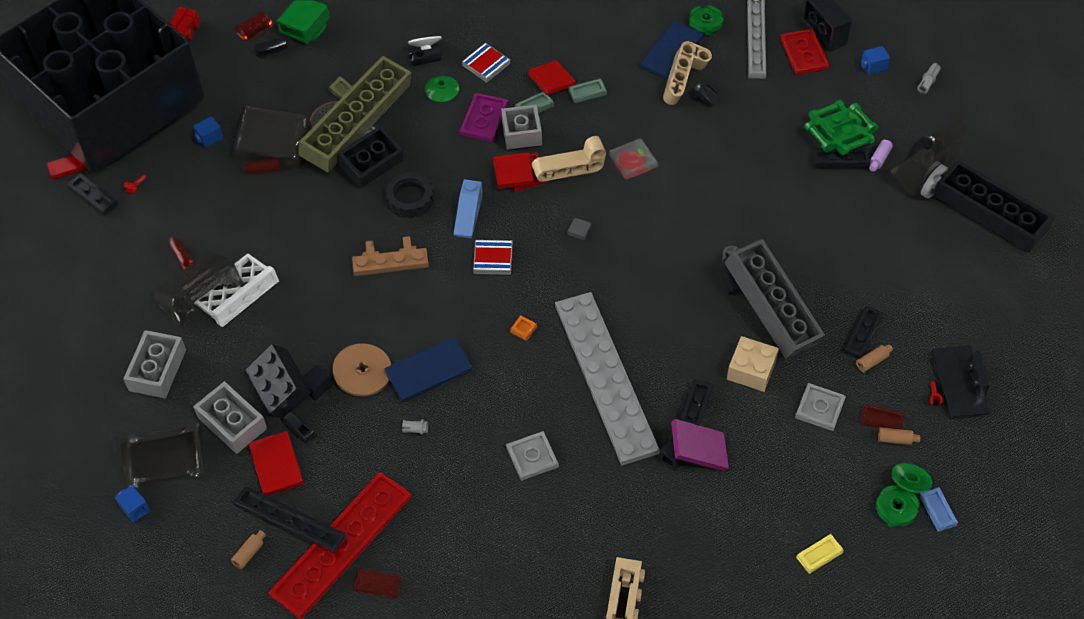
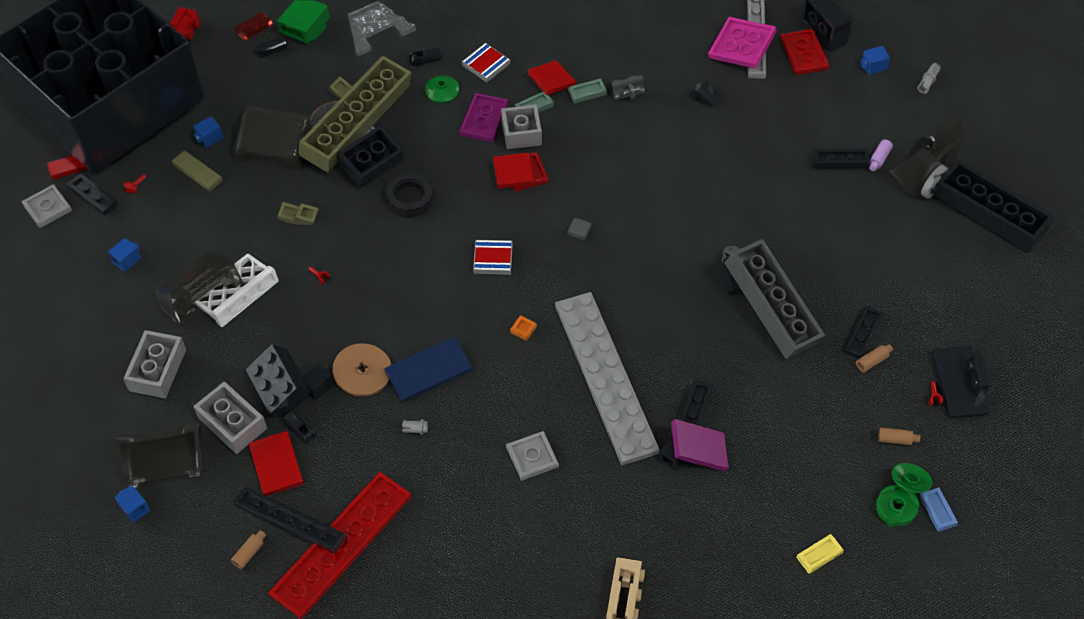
(46, 206): none -> light grey tile
(125, 254): none -> blue brick
(180, 252): clear red cylinder -> none
(197, 171): none -> olive tile
(262, 166): clear red cylinder -> none
(297, 215): none -> olive slope
(324, 274): none -> red hand
(373, 20): none -> clear wing
(377, 583): clear red plate -> none
(404, 259): medium nougat hinge -> none
(425, 43): white dish -> none
(468, 208): medium blue slope -> none
(571, 163): tan beam -> none
(628, 87): none -> dark grey hips
(633, 158): clear tile -> none
(661, 56): dark blue tile -> none
(687, 56): tan beam -> none
(698, 19): green plate -> none
(742, 42): none -> dark pink plate
(752, 363): tan brick -> none
(820, 406): light grey tile -> none
(841, 129): green brick -> none
(881, 417): clear red tile -> none

